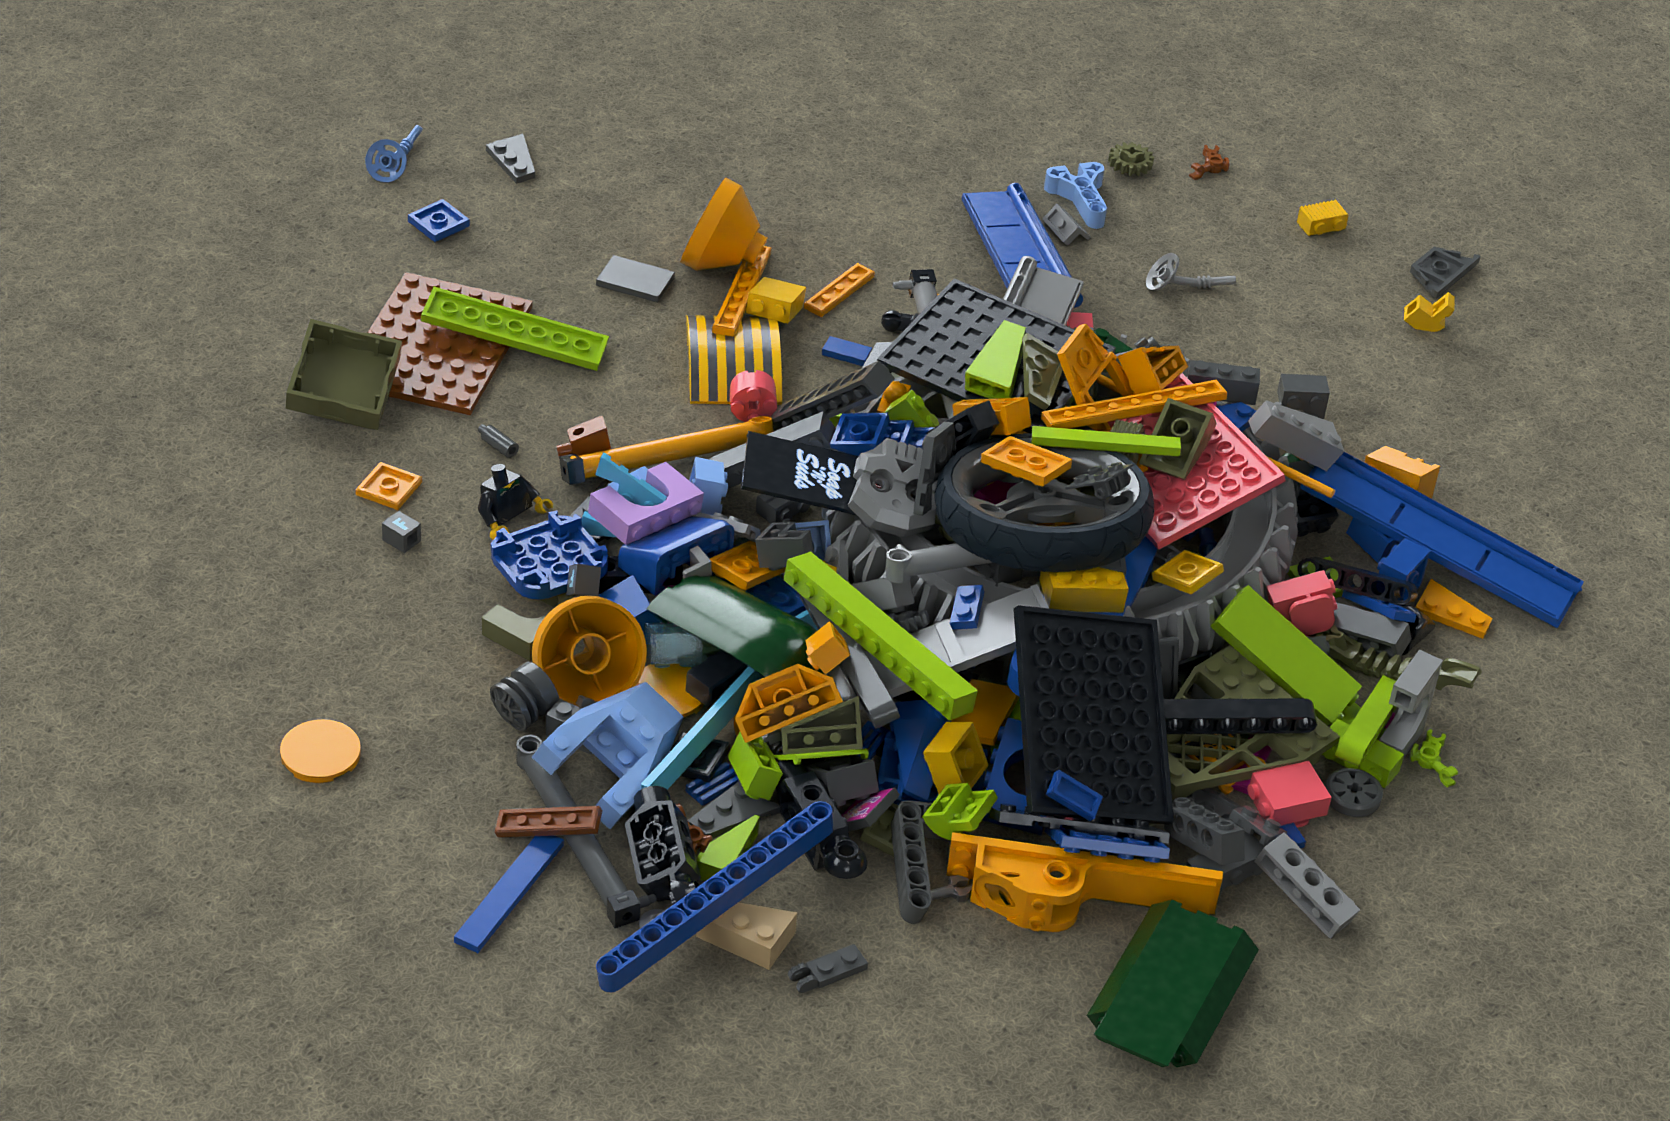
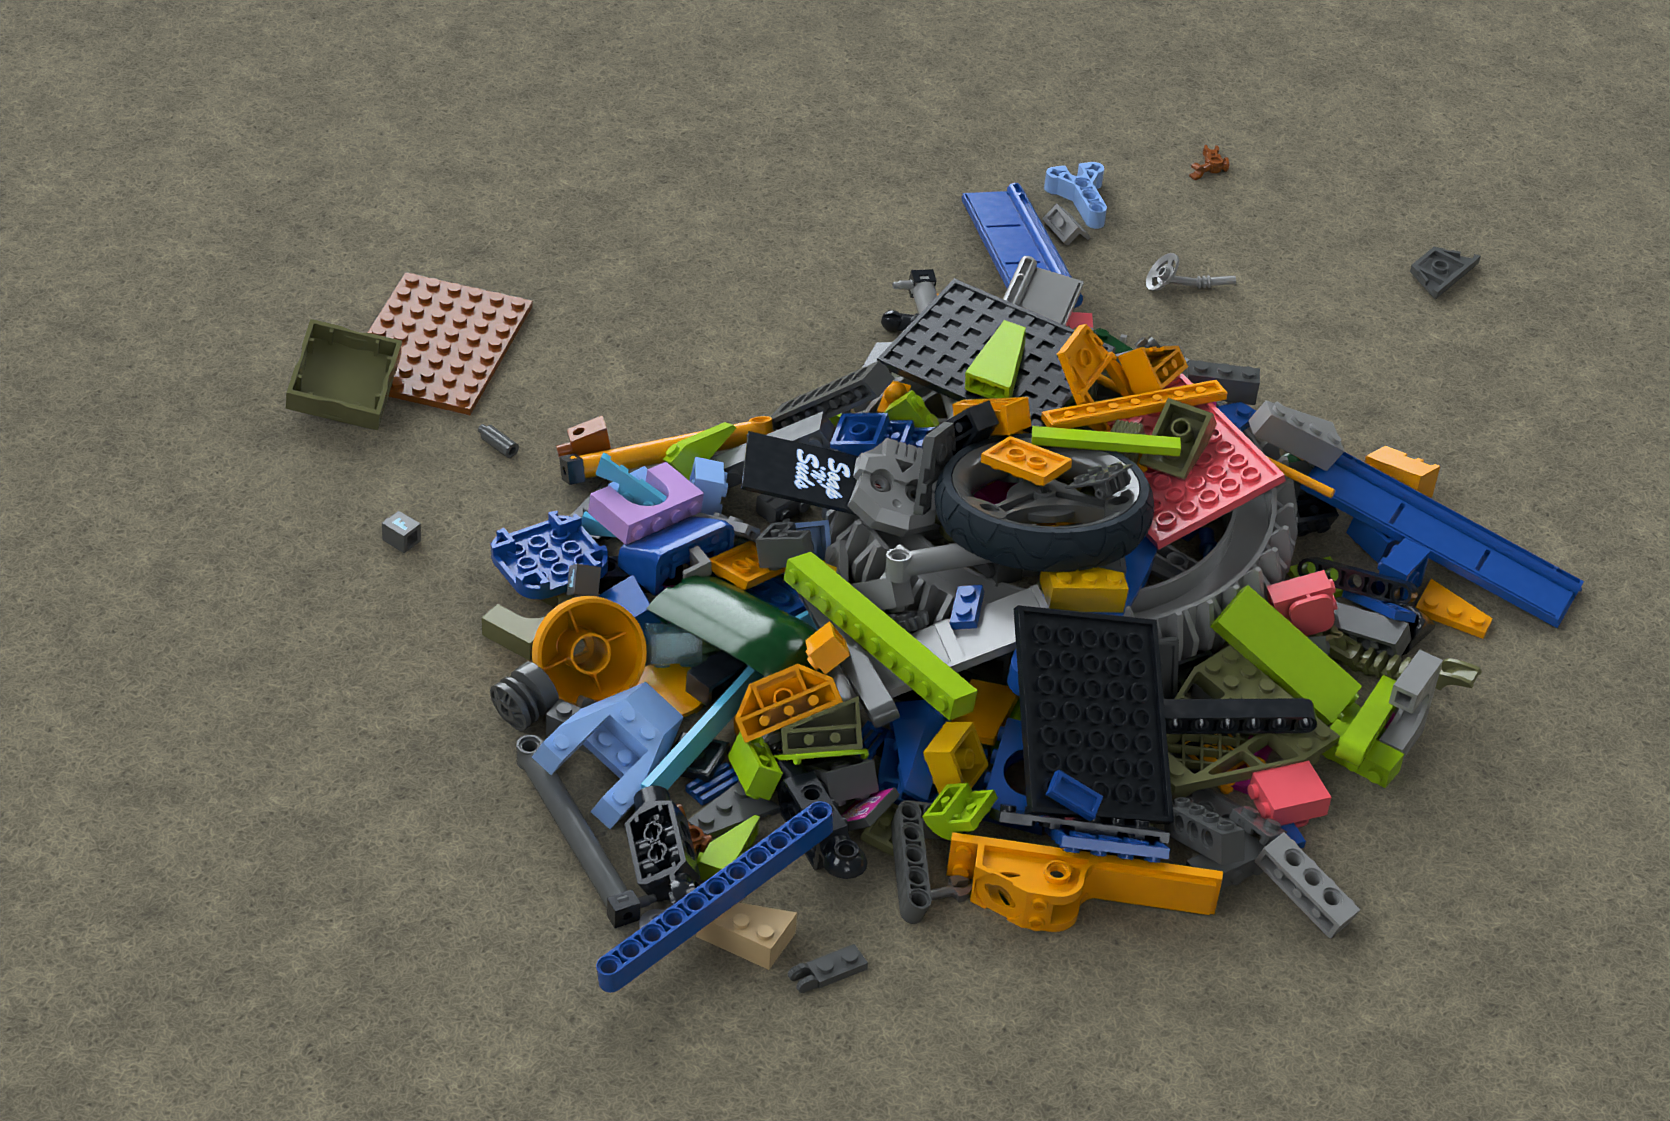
(320, 750): light orange tile -> none
(389, 158): medium blue dish -> none
(389, 486): light orange tile -> none
(438, 220): blue plate -> none
(506, 497): black torso -> none
(508, 892): tile -> none
(513, 157): wing -> none
(514, 328): lime plate -> none
(548, 821): dark orange tile -> none
(635, 278): tile -> none
(701, 445): none -> lime slope
(719, 358): slope -> none
(725, 231): light orange cone -> none
(737, 296): light orange tile -> none
(752, 395): coral brick -> none
(775, 300): yellow brick -> none
(839, 290): light orange tile -> none
(846, 351): tile -> none
(1040, 371): olive wing -> none
(1131, 159): olive gear -> none
(1172, 985): dark green panel -> none
(1188, 572): yellow tile -> none
(1304, 393): dark grey brick -> none
(1322, 218): yellow brick -> none
(1367, 789): dark grey wheel -> none
(1429, 316): yellow brick -> none
(1429, 758): lime piece -> none

